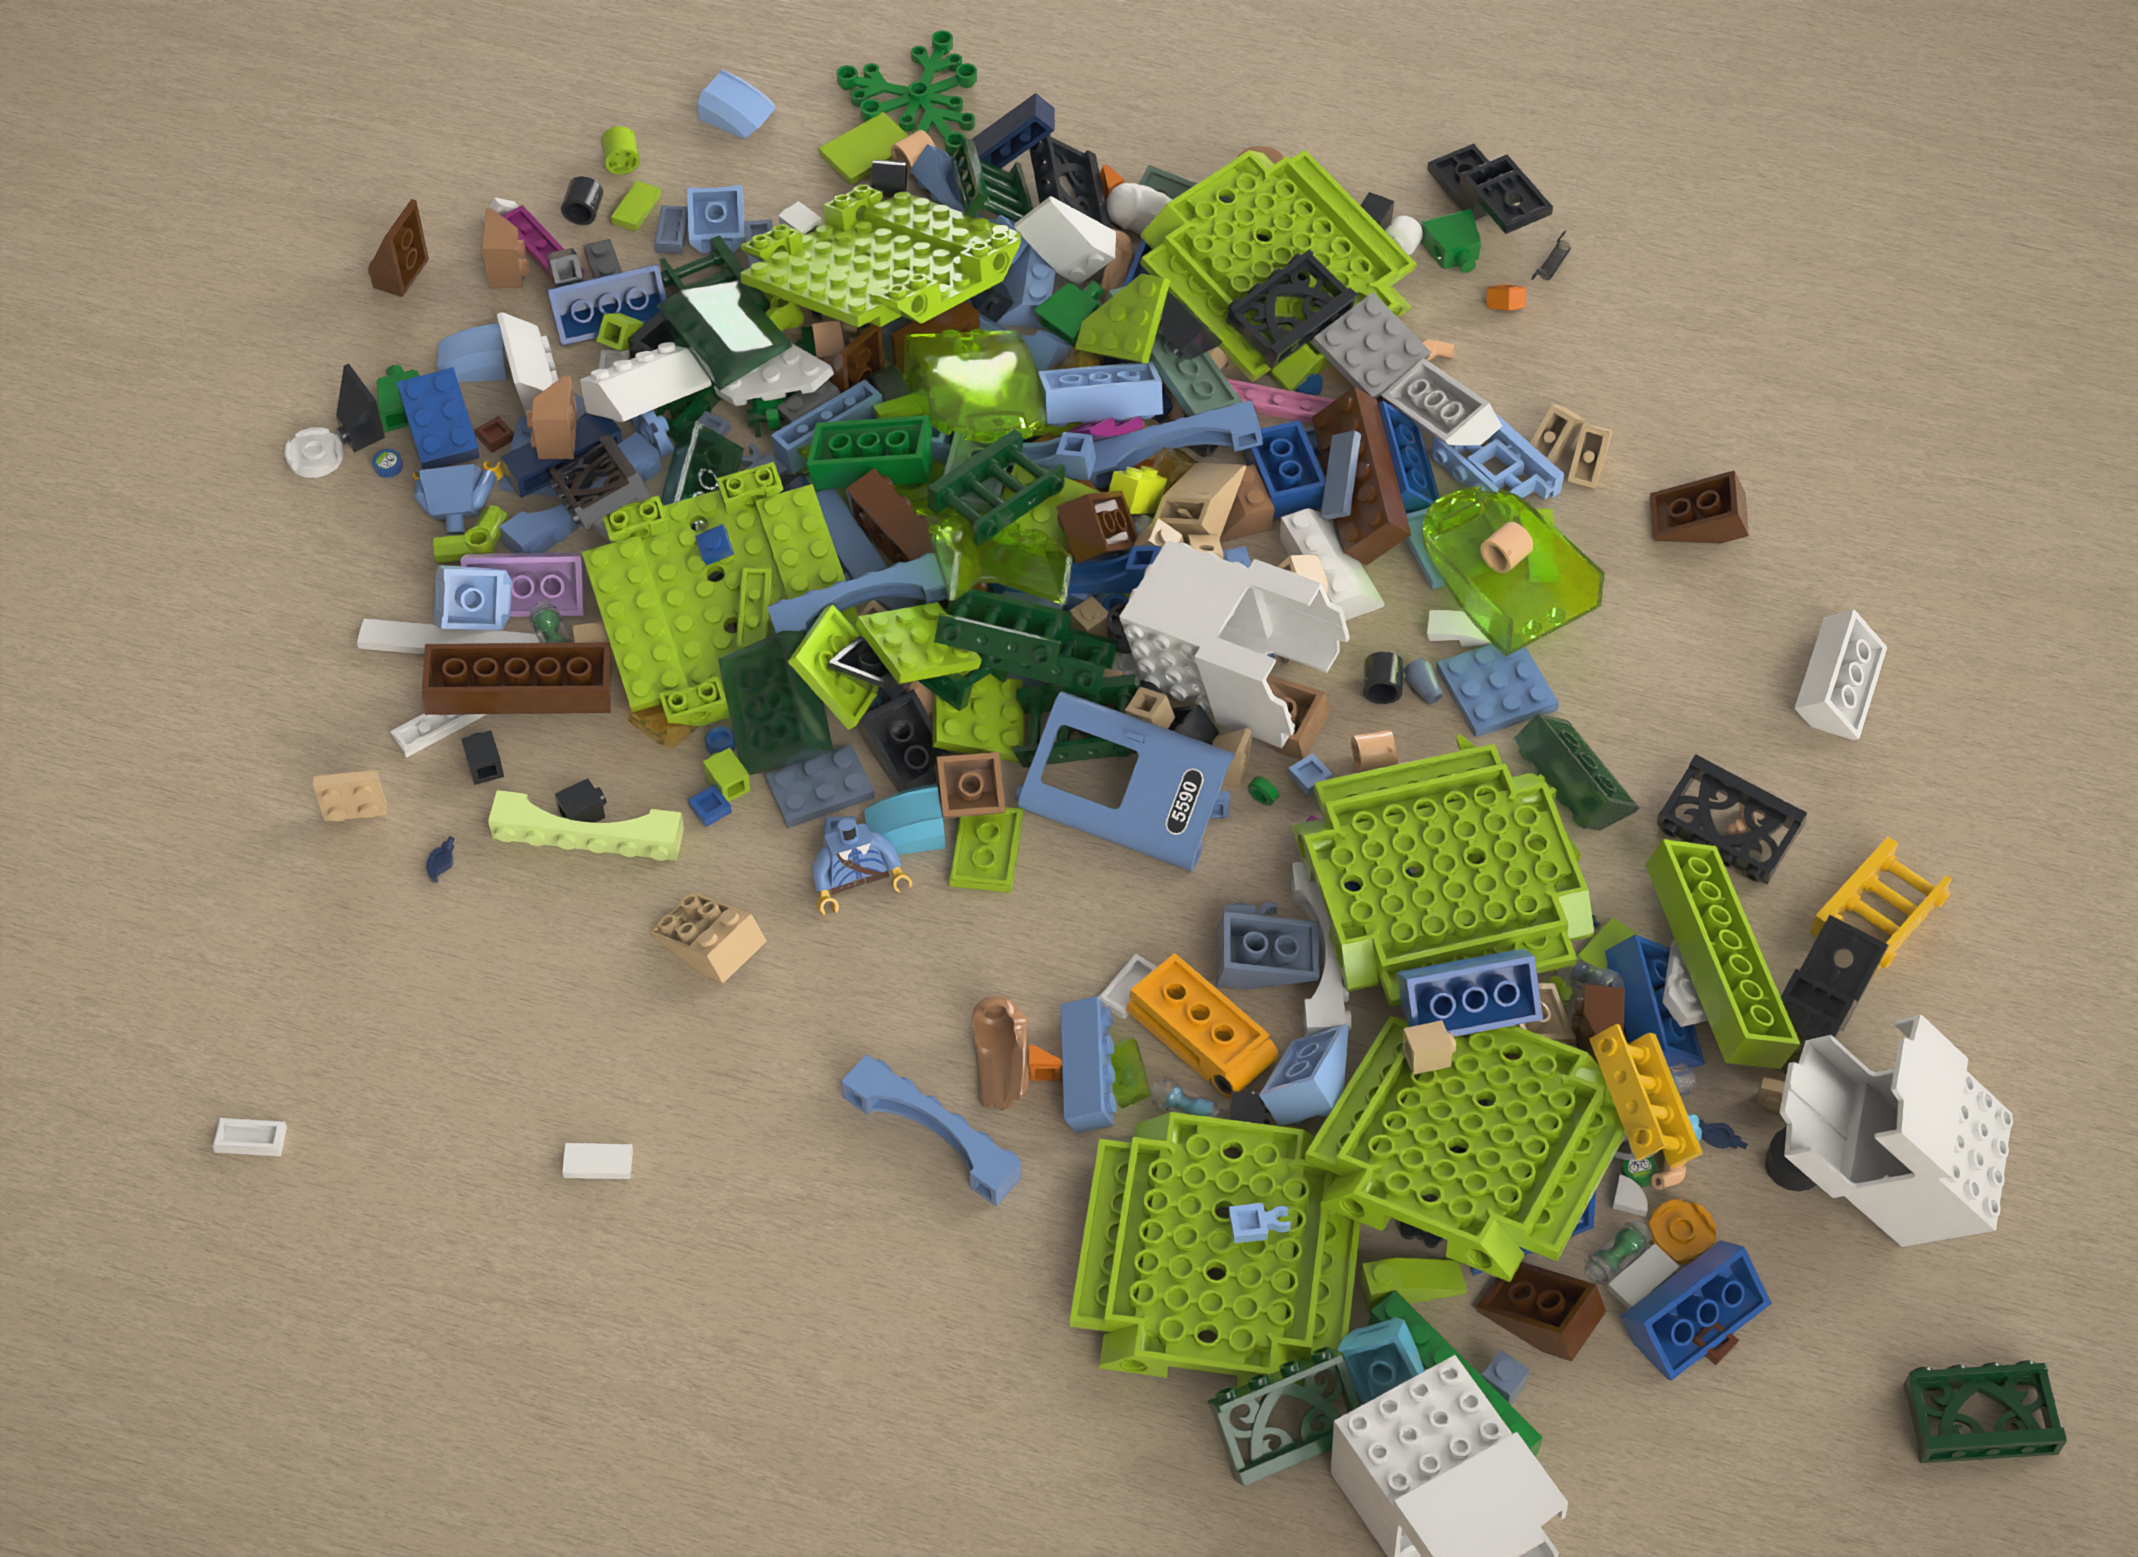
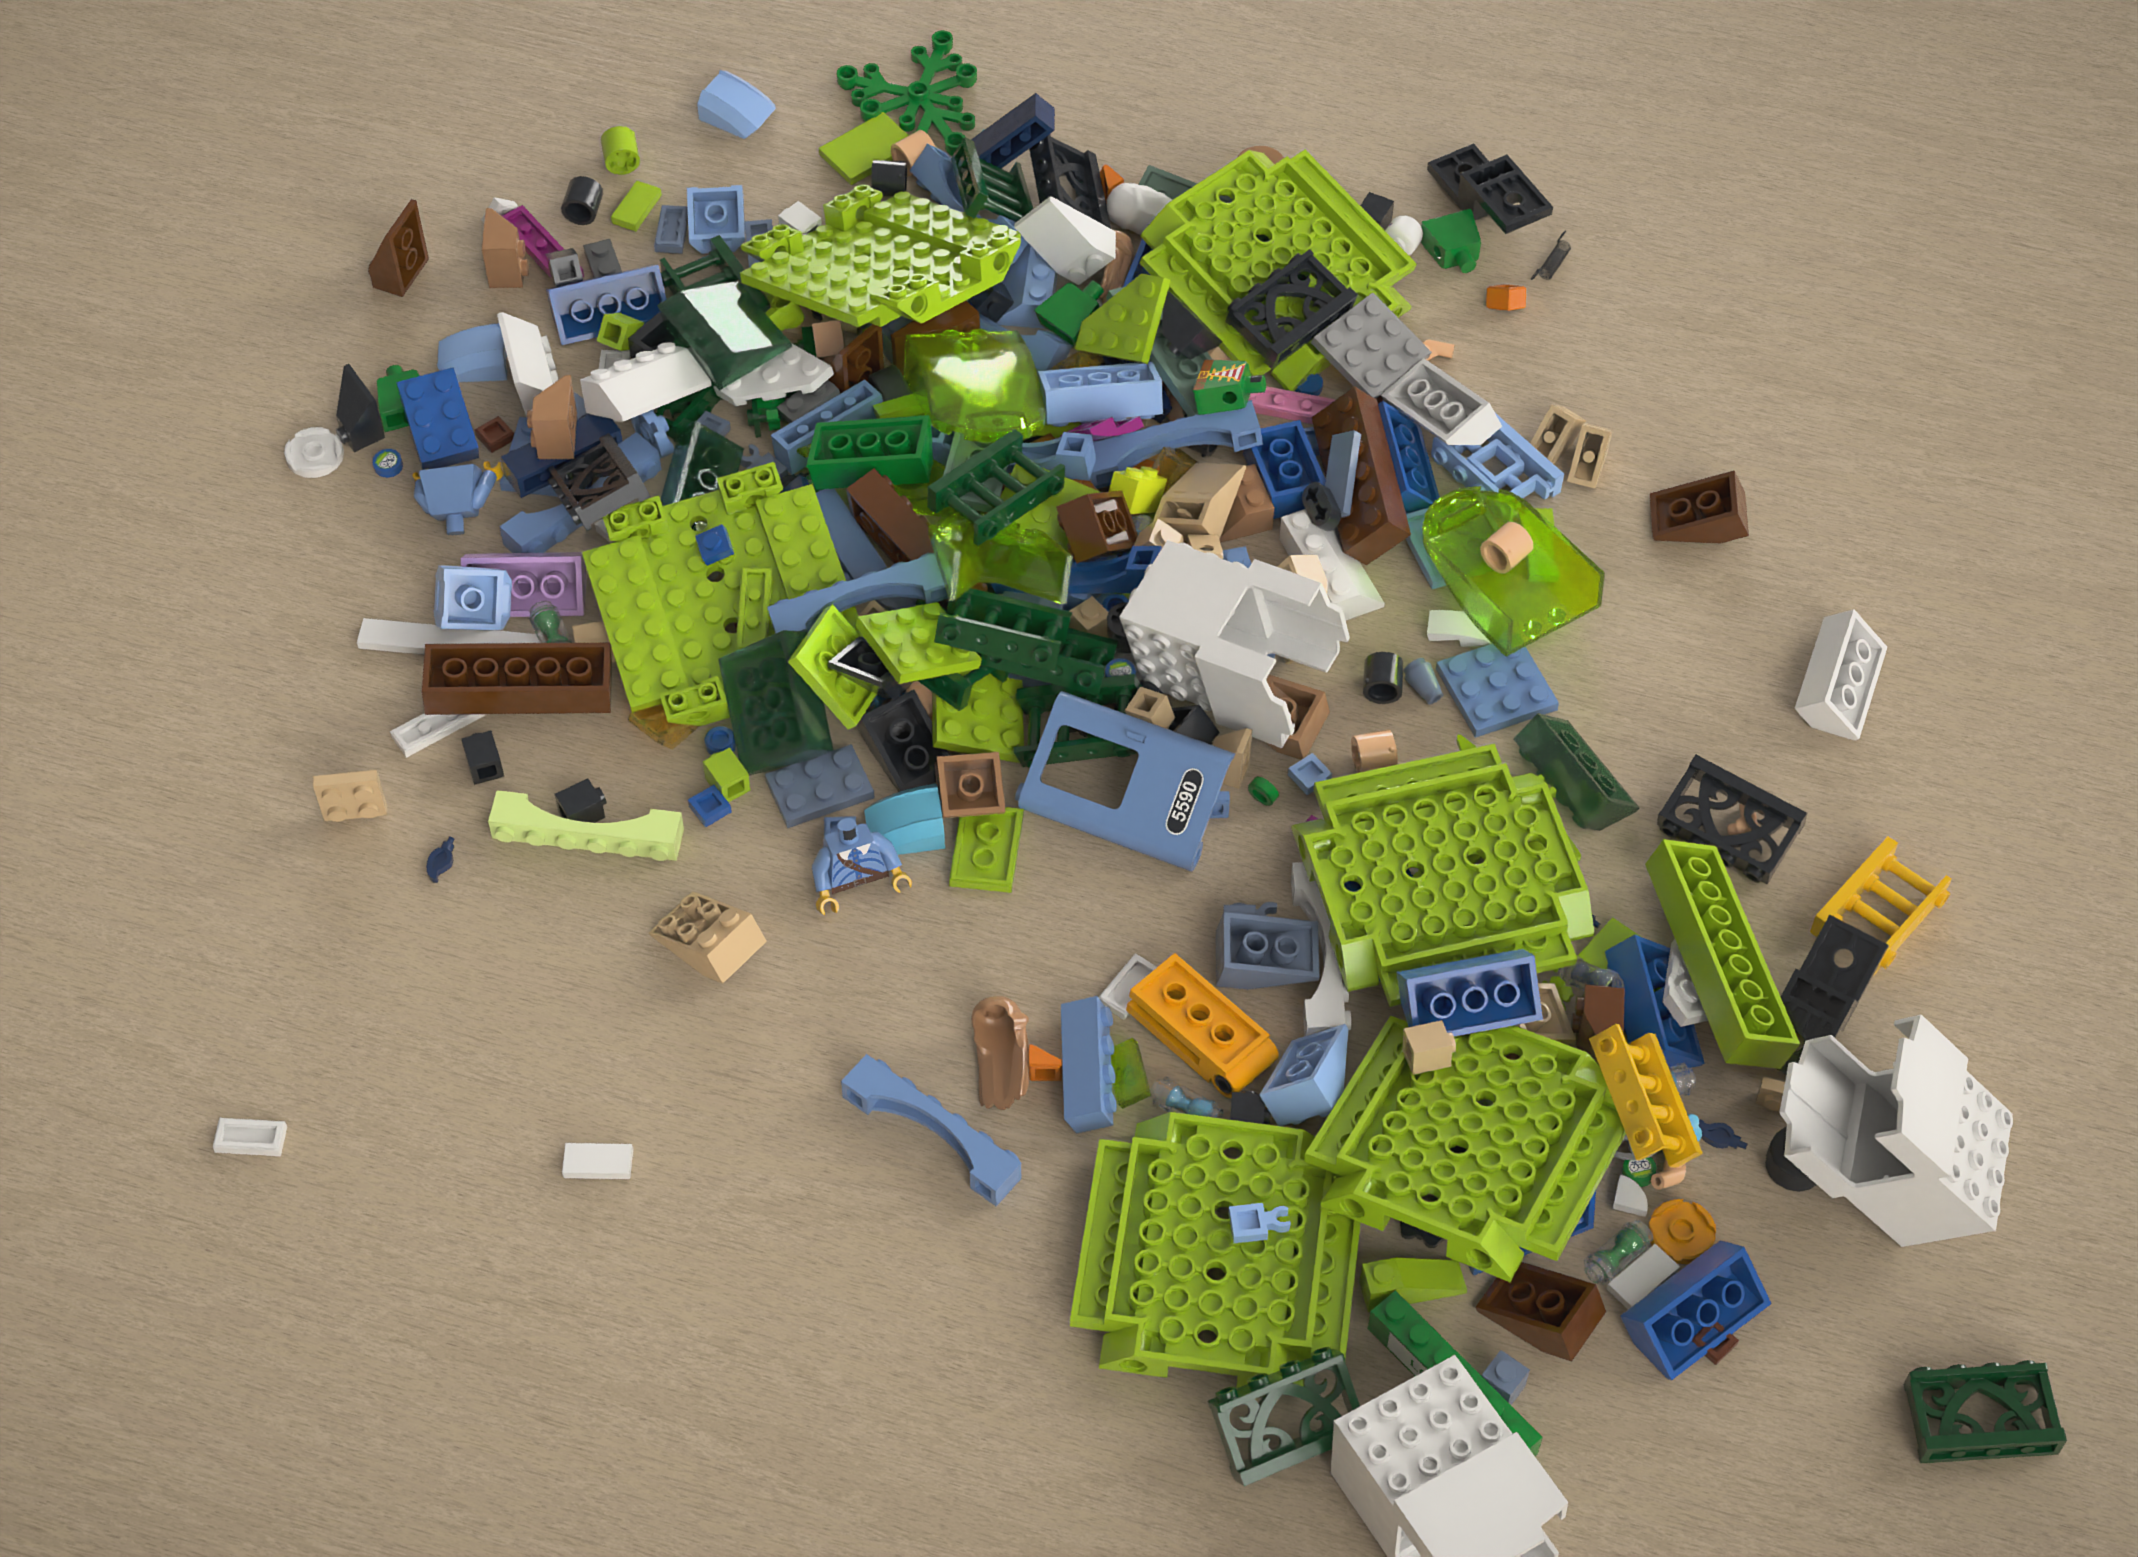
(476, 540): lime piece -> none
(1119, 667): none -> tile
(1225, 386): none -> green torso
(1316, 510): none -> black beam
(1380, 1358): medium azure slope -> none

